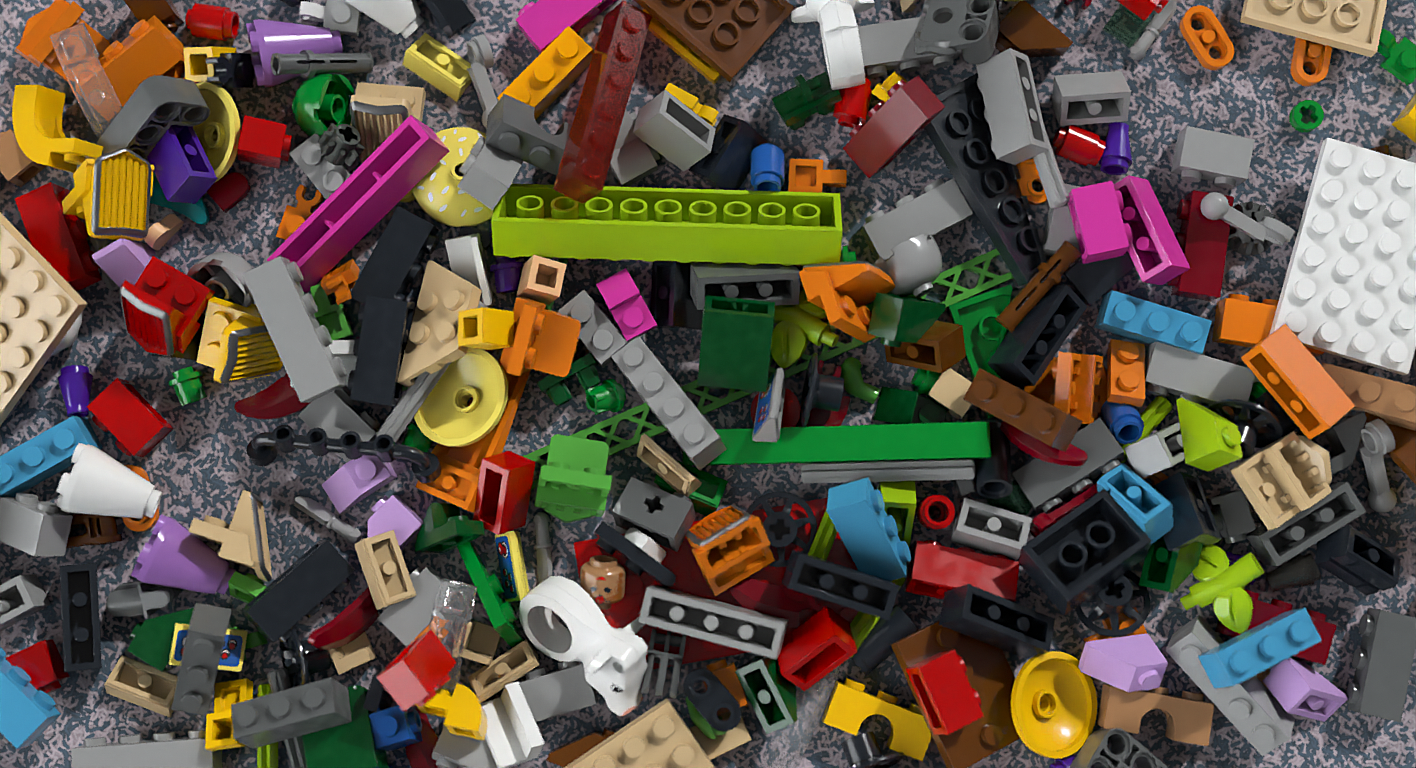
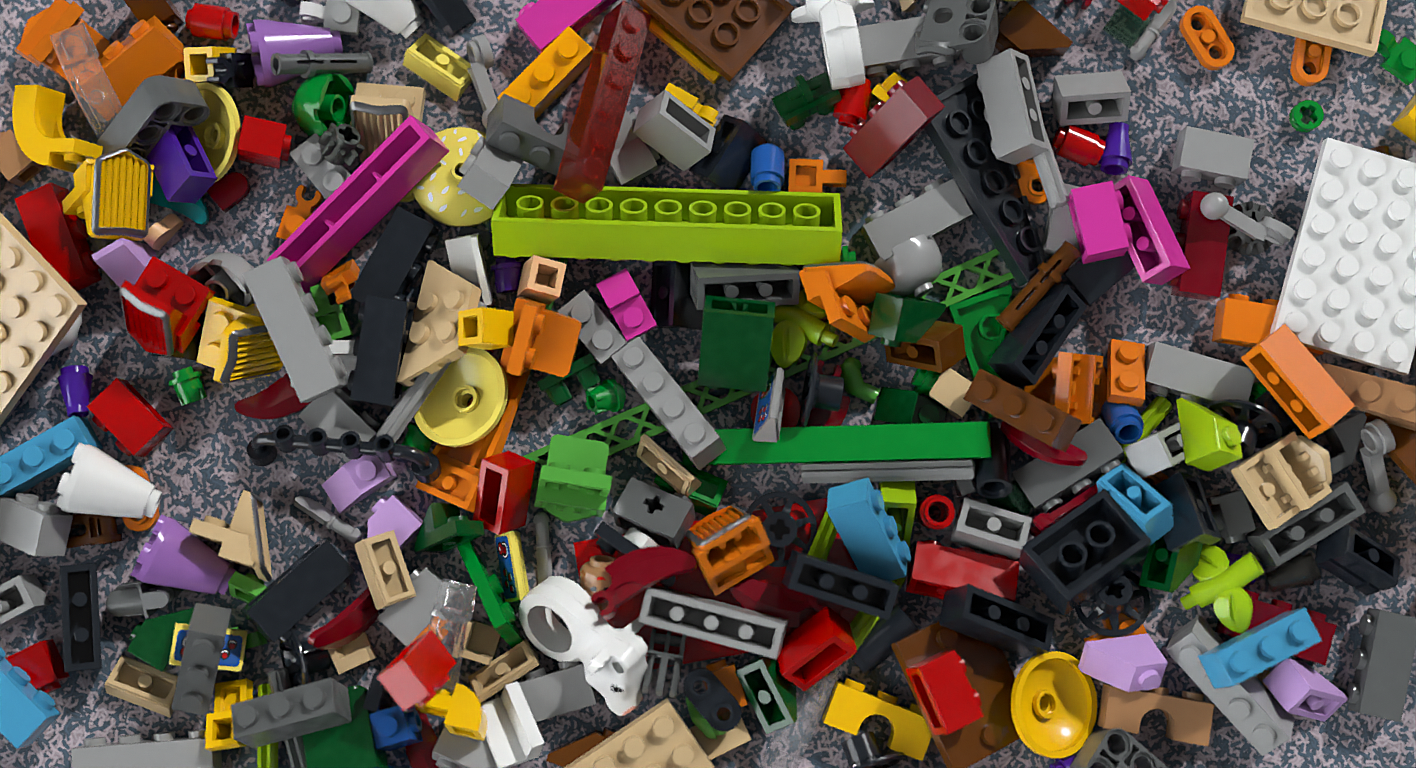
(640, 571): none -> dark red piece
(1151, 322): dark azure brick -> none

